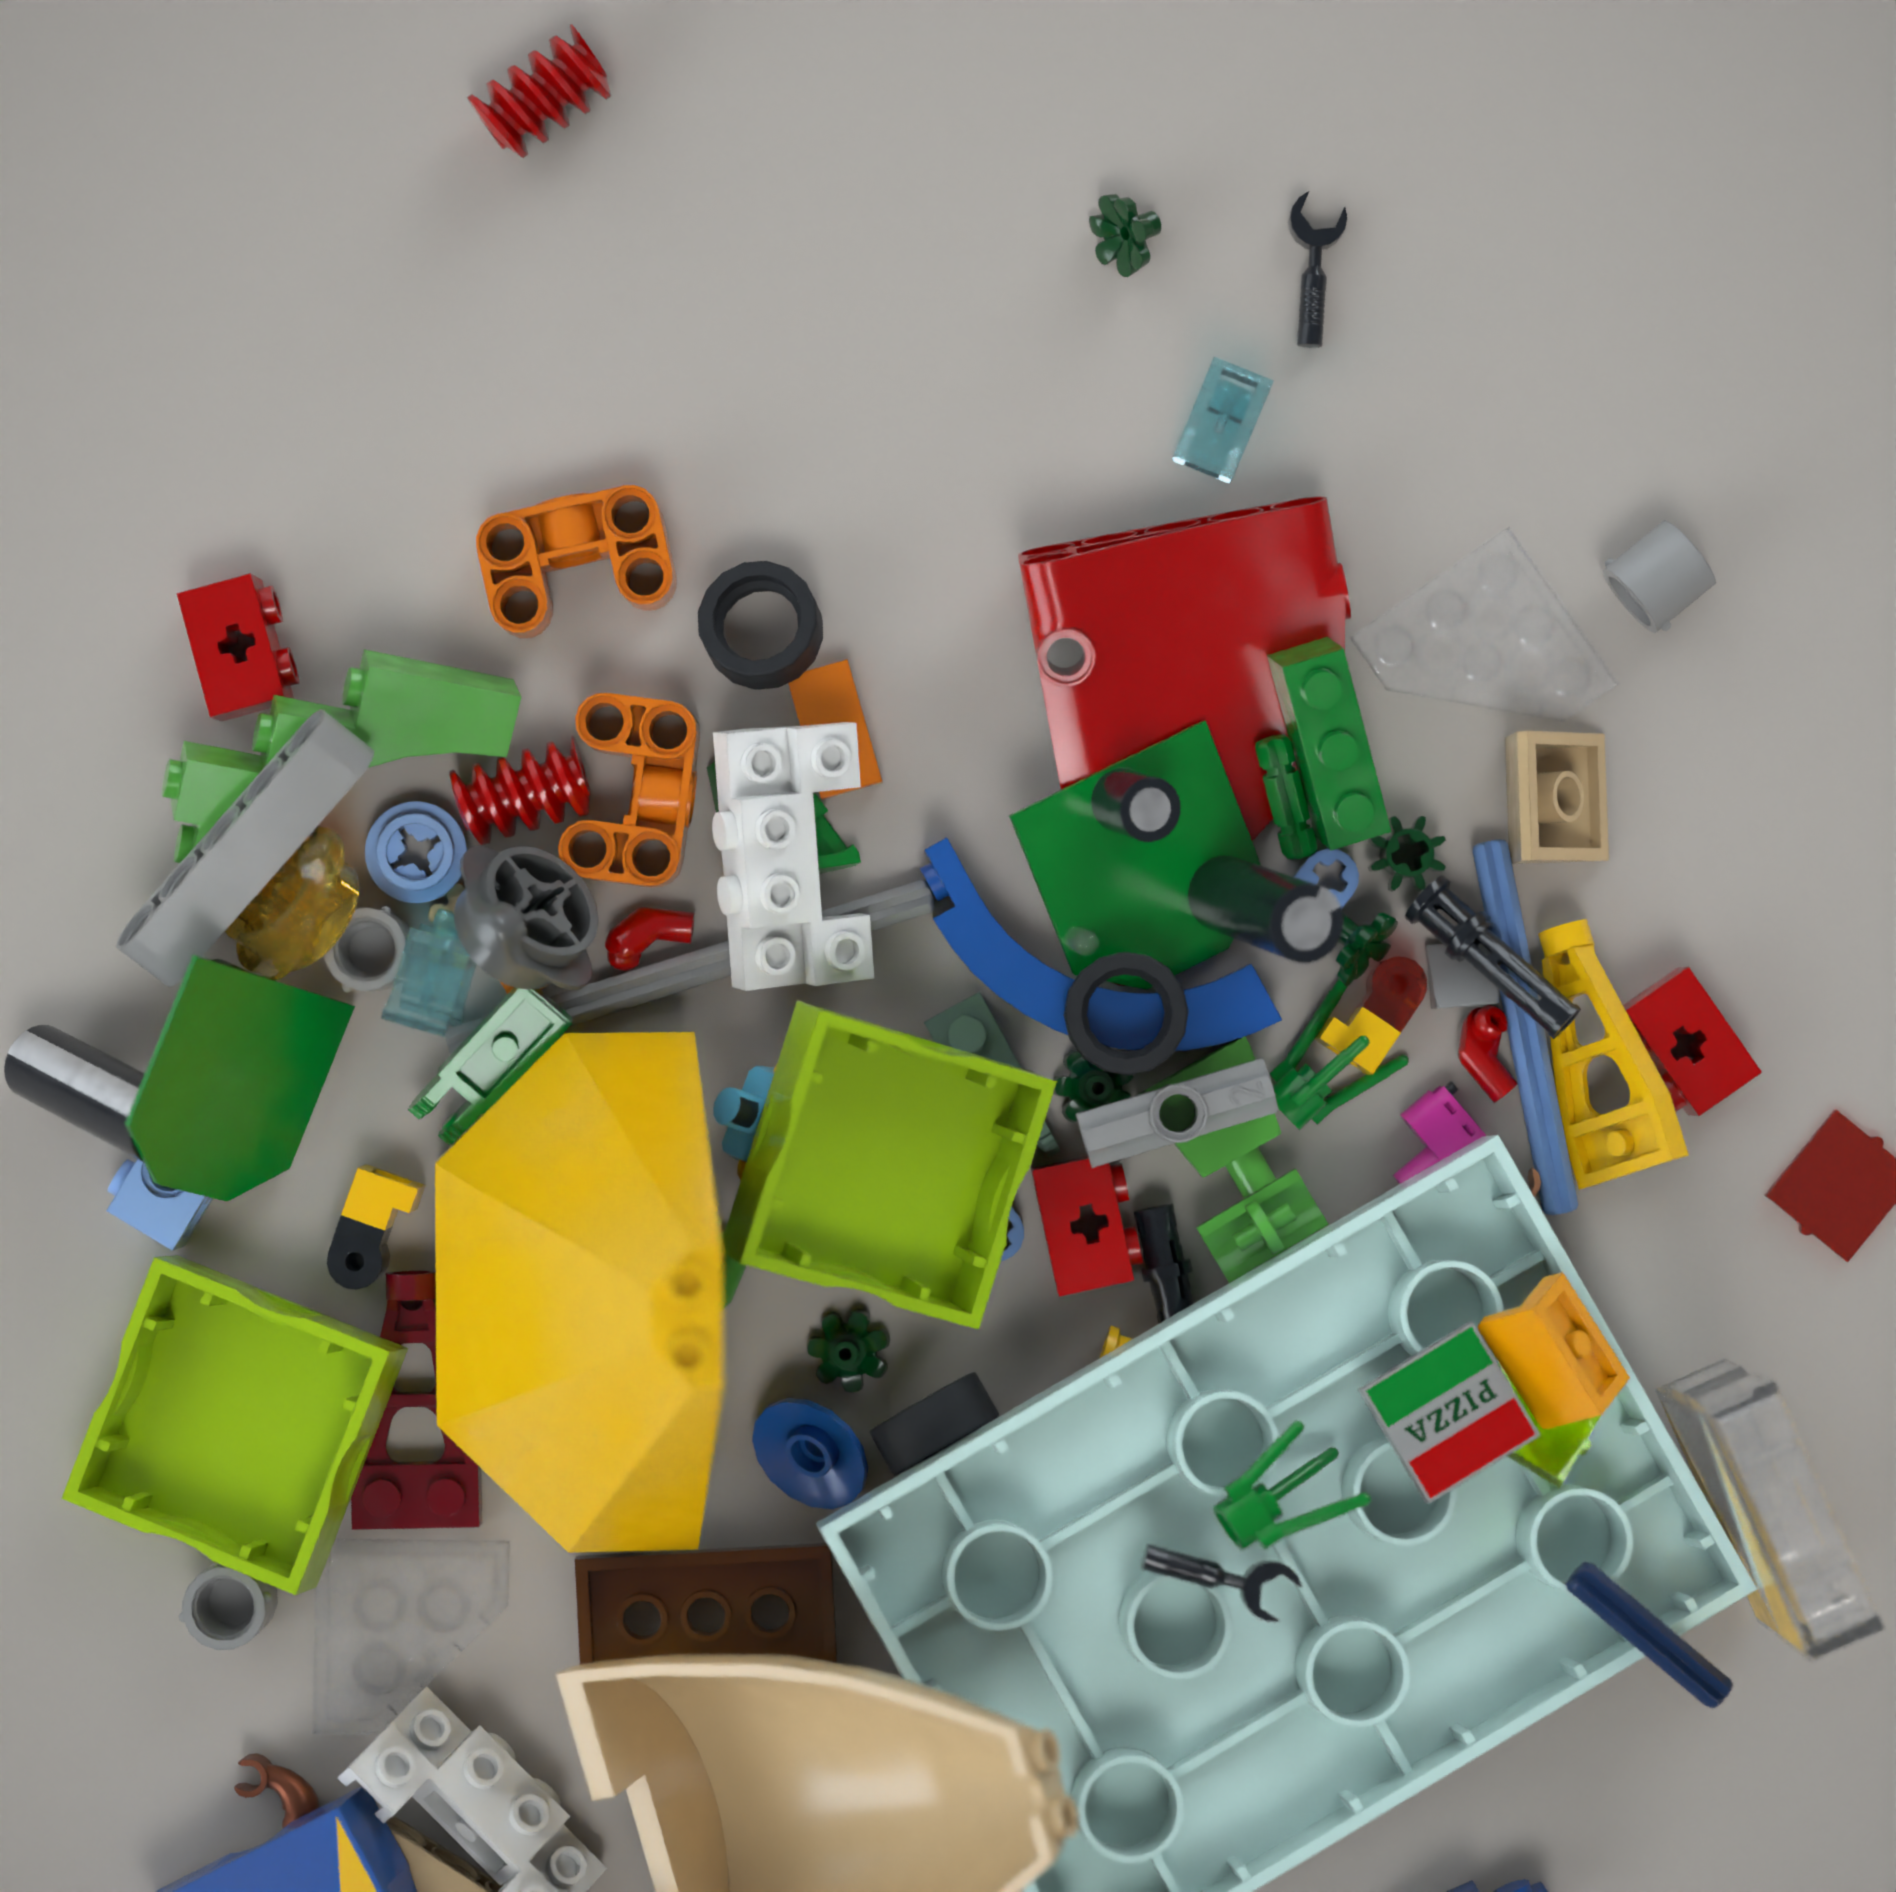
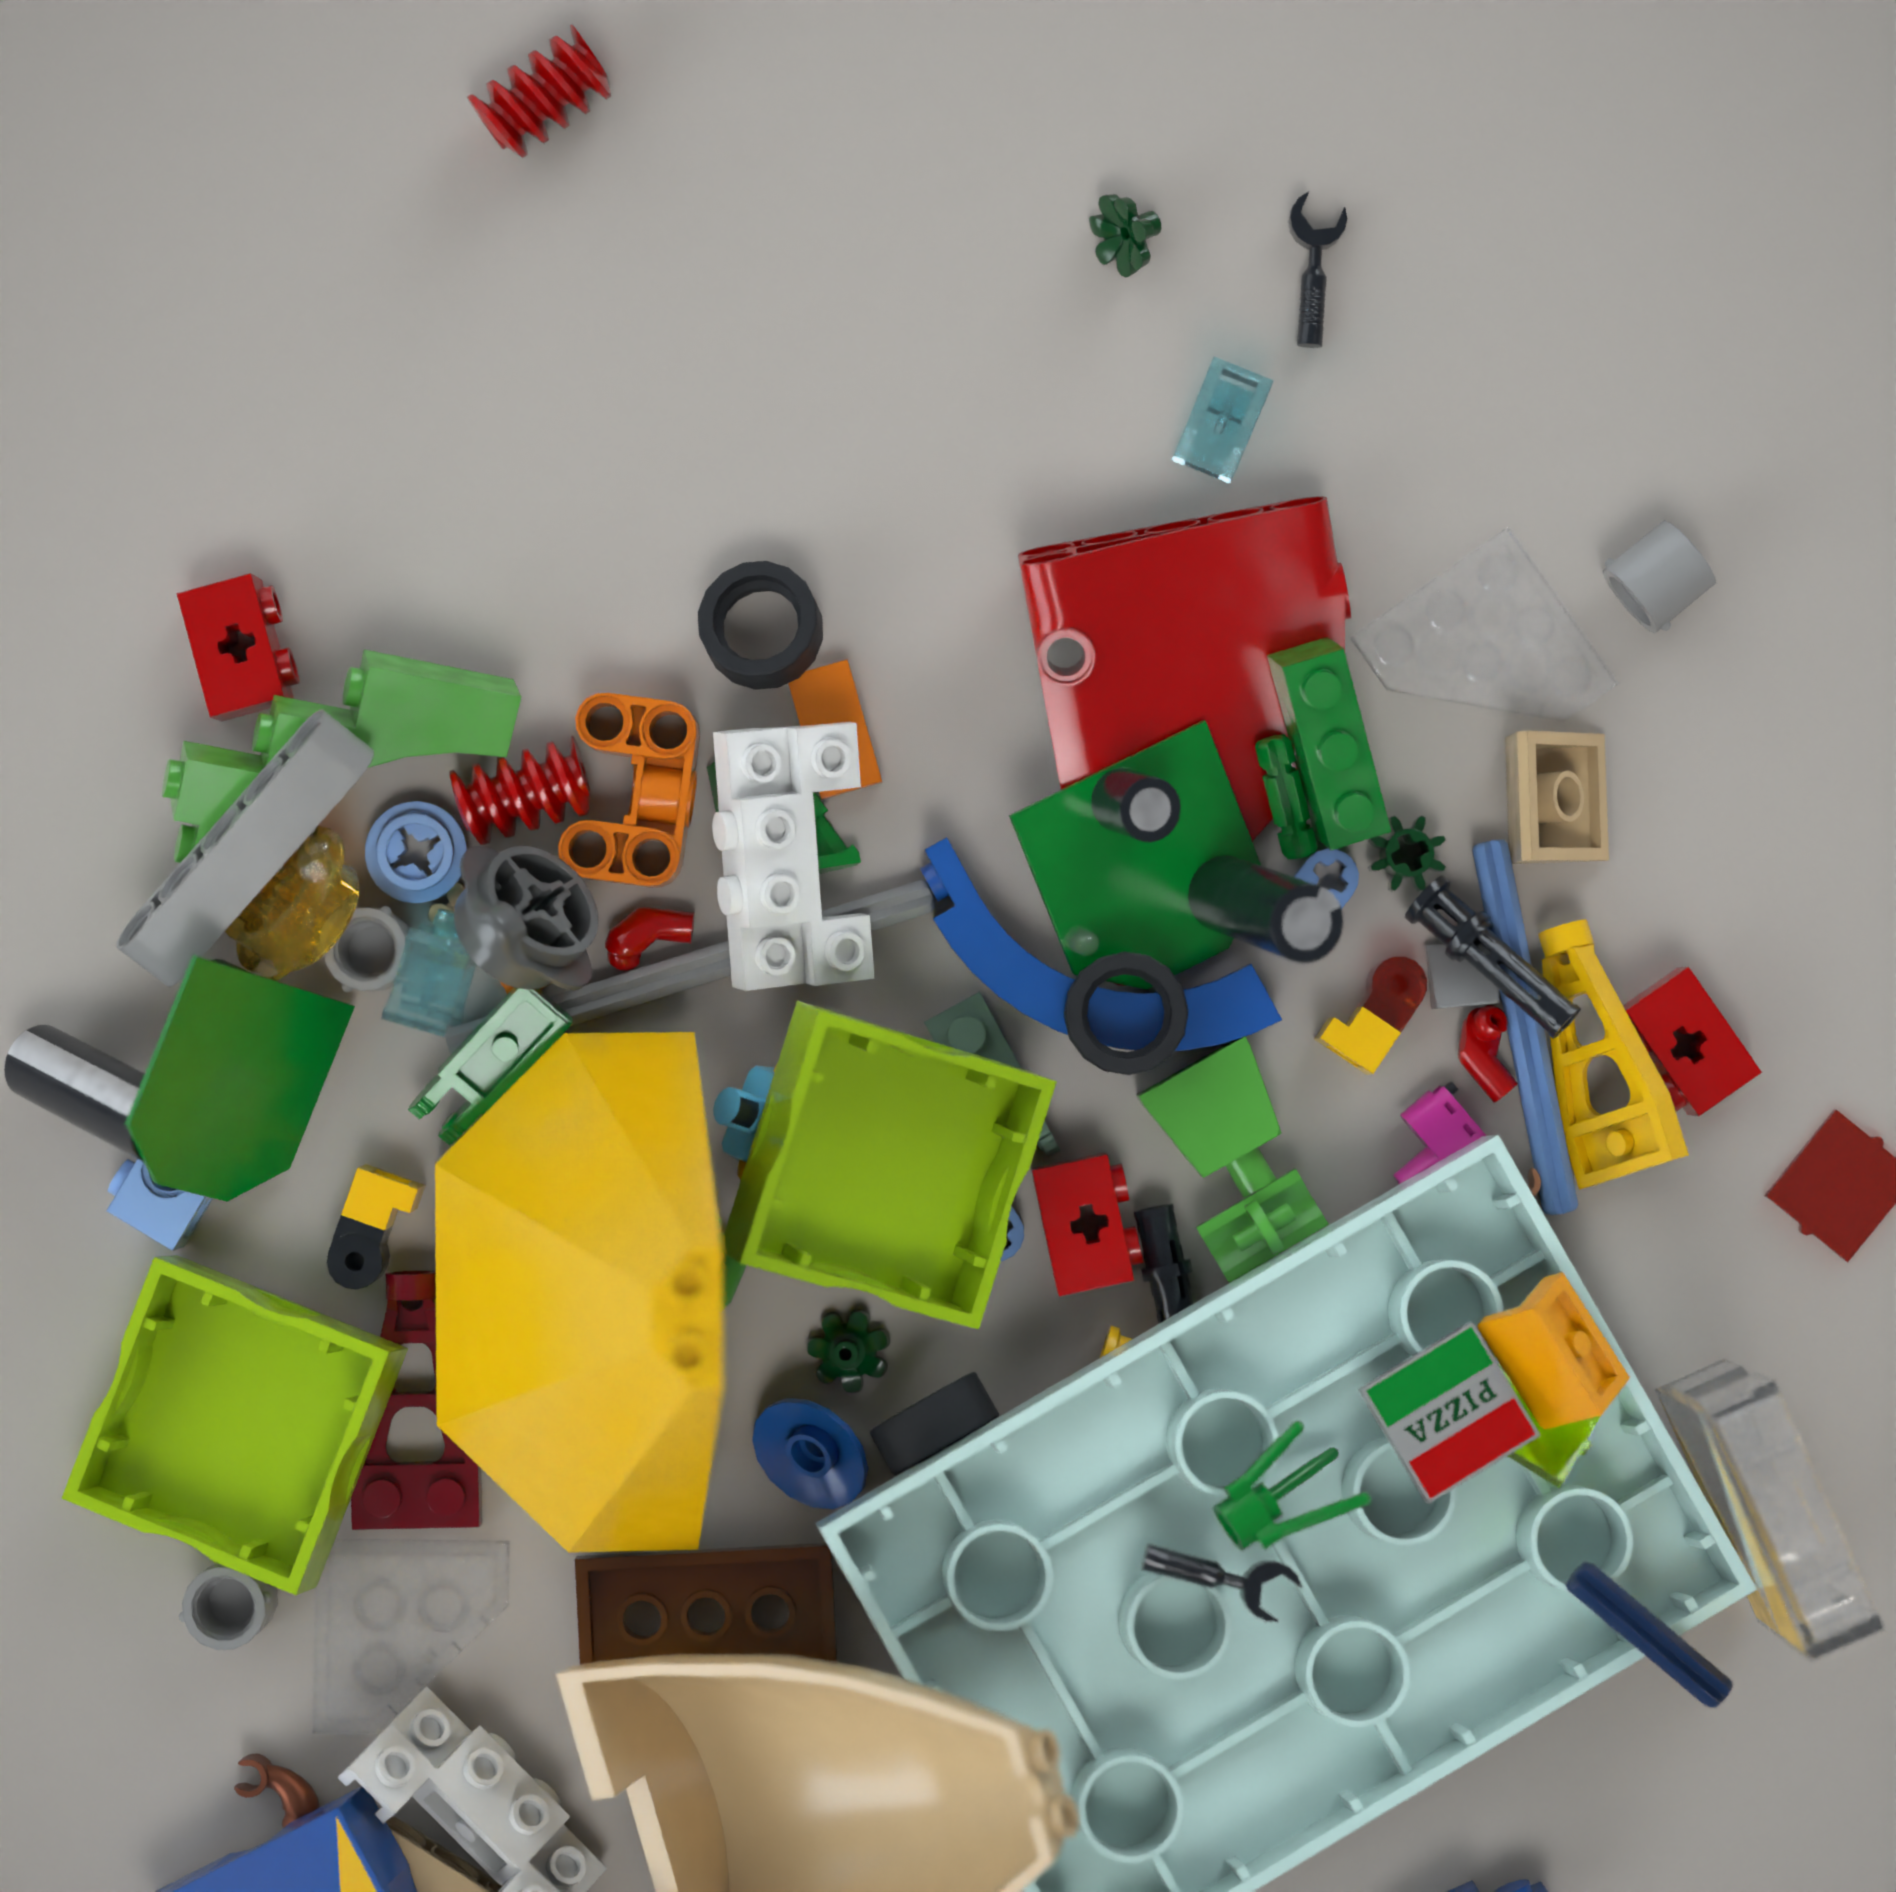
(570, 534): orange beam -> none
(1080, 1082): dark green plant -> none
(1218, 1102): light grey piece -> none
(1303, 1091): green plant -> none
(1362, 944): dark green plant -> none

